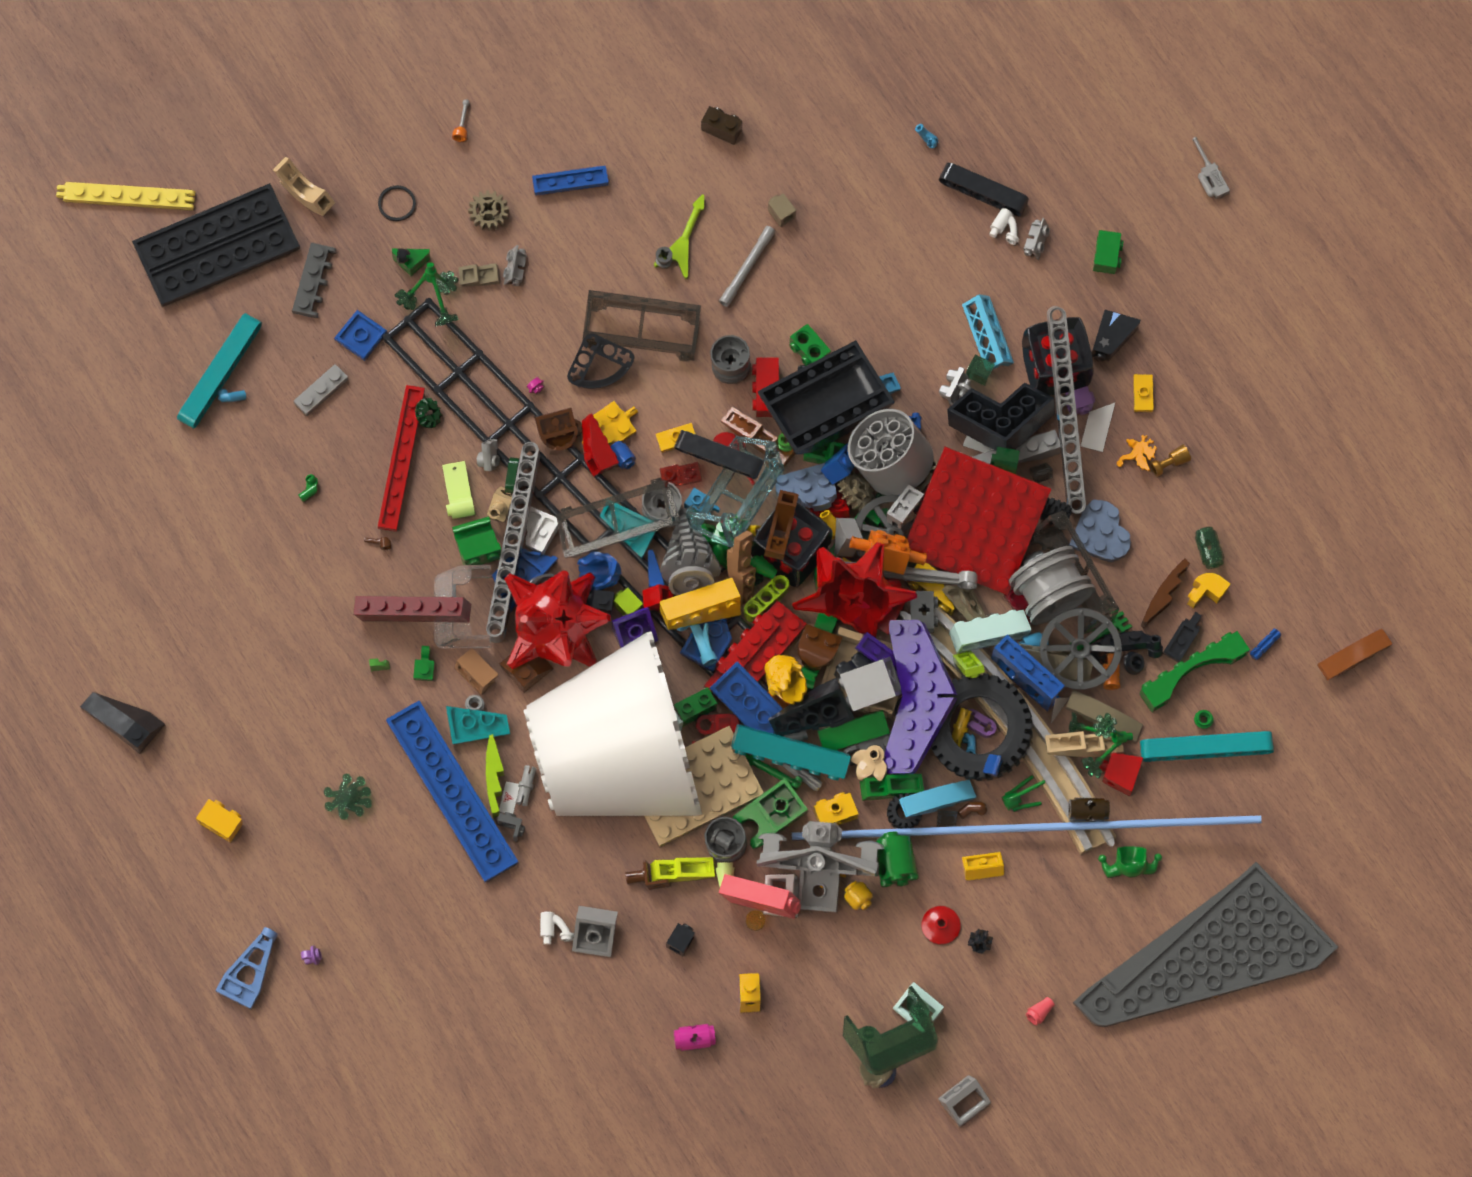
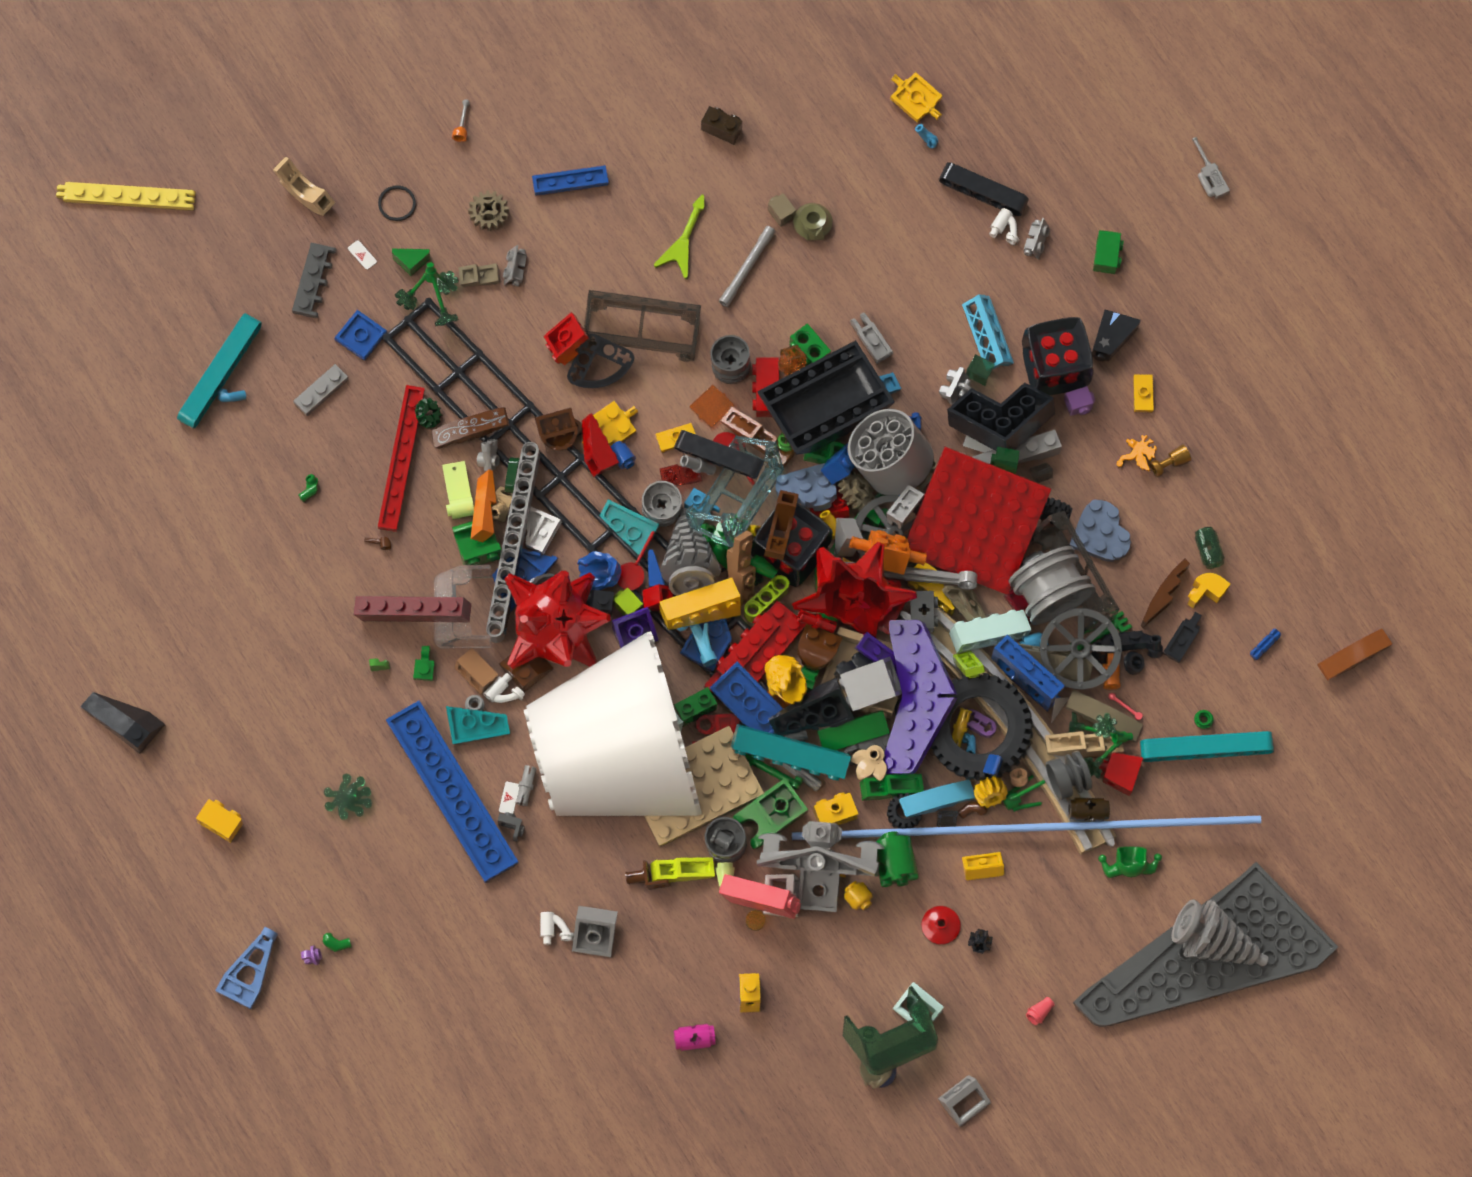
(216, 245): black plate -> none
(335, 944): none -> green arm
(362, 254): none -> white sticker
(401, 255): black hinge -> none
(470, 427): none -> reddish brown slope
(485, 498): none -> orange slope
(493, 770): lime slope -> none
(498, 686): none -> white plant
(535, 385): dark pink plate -> none
(565, 339): none -> red plate
(568, 512): clear smoke windscreen -> none
(633, 574): none -> red piece
(667, 254): dark grey bush -> none
(680, 939): black brick -> none
(697, 465): none -> light grey pin
(711, 406): none -> clear orange piece
(791, 360): none -> clear orange brick
(812, 221): none -> olive piece
(816, 621): none -> red pin
(872, 339): none -> light grey hinge
(916, 97): none -> yellow plate
(990, 792): none -> yellow gear
(1019, 777): none -> light nougat bush
(1061, 401): light grey beam -> none
(1068, 775): none -> dark grey wheel
(1097, 428): white sticker -> none
(1138, 716): none -> coral hinge
(1213, 935): none -> light grey plant
(1226, 651): green arch -> none

